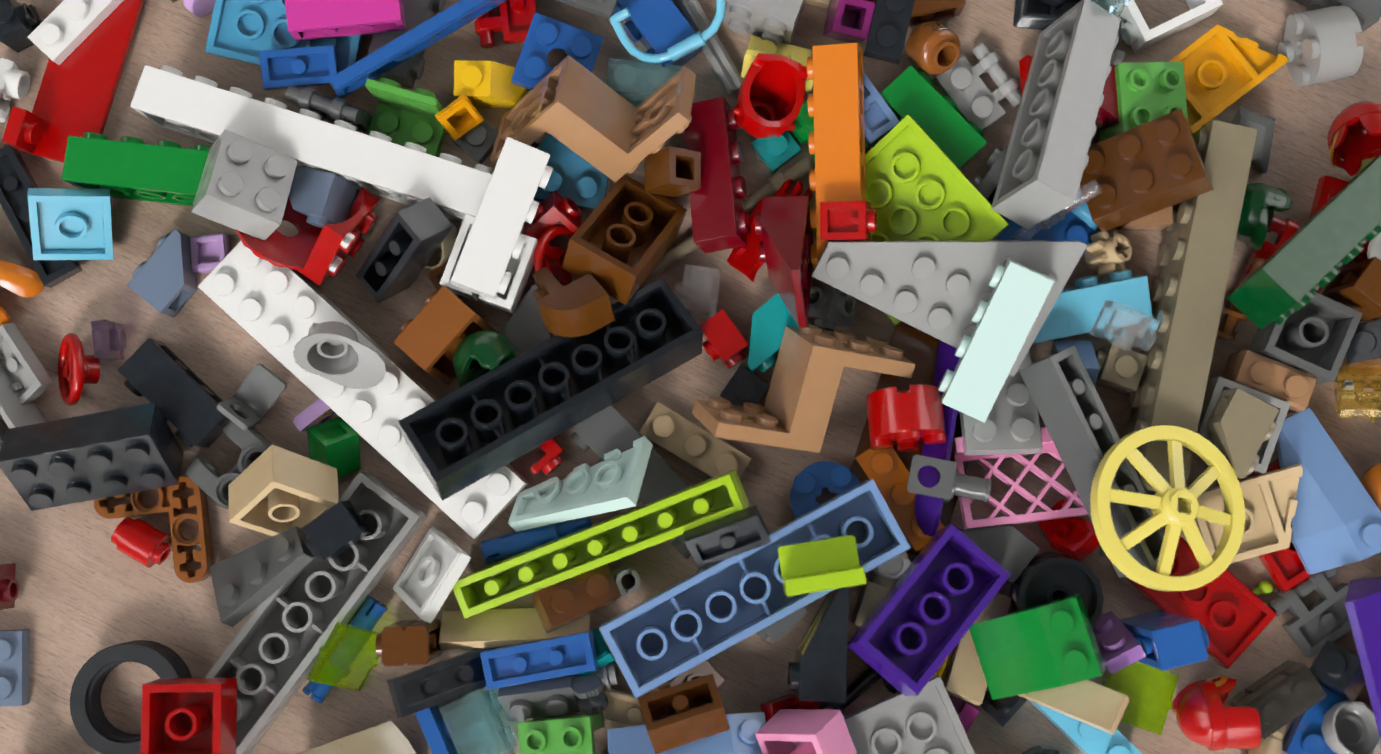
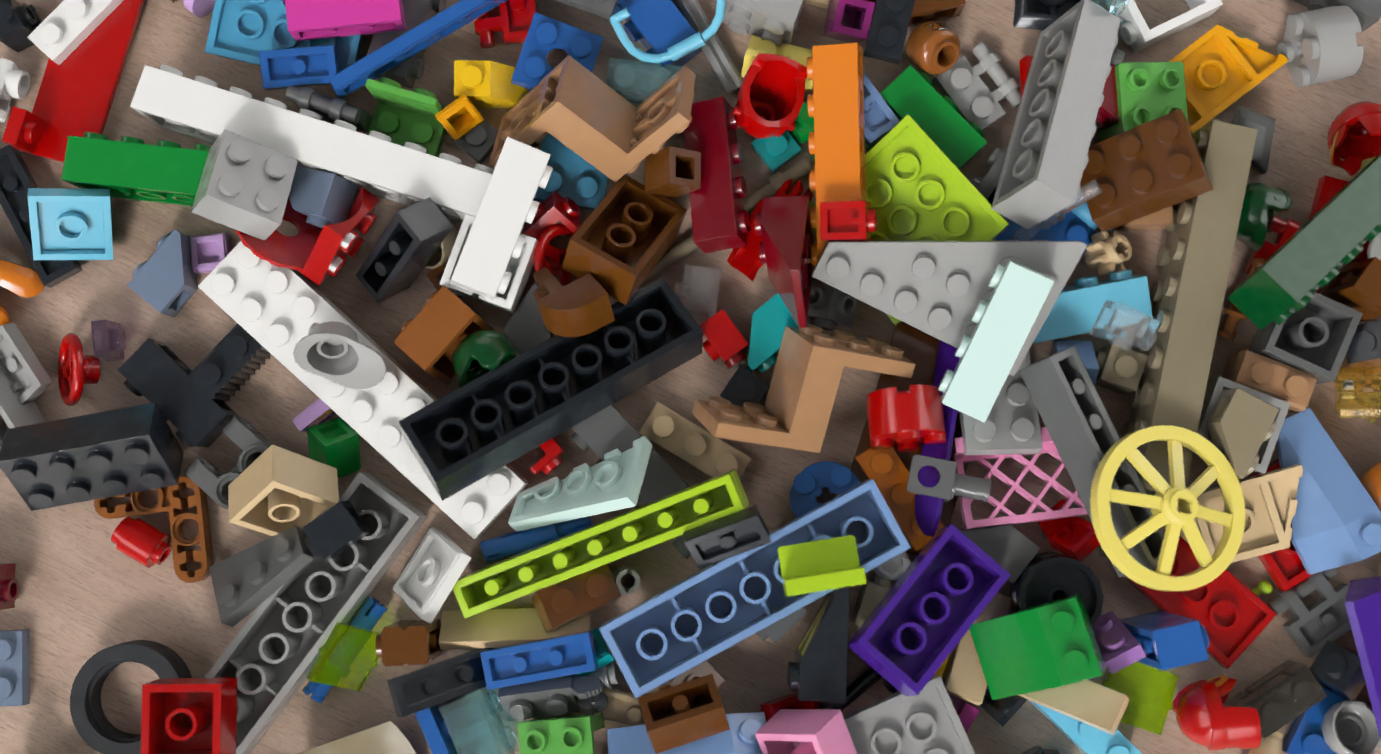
(229, 365): none -> black brick
(253, 397): dark grey bracket -> none

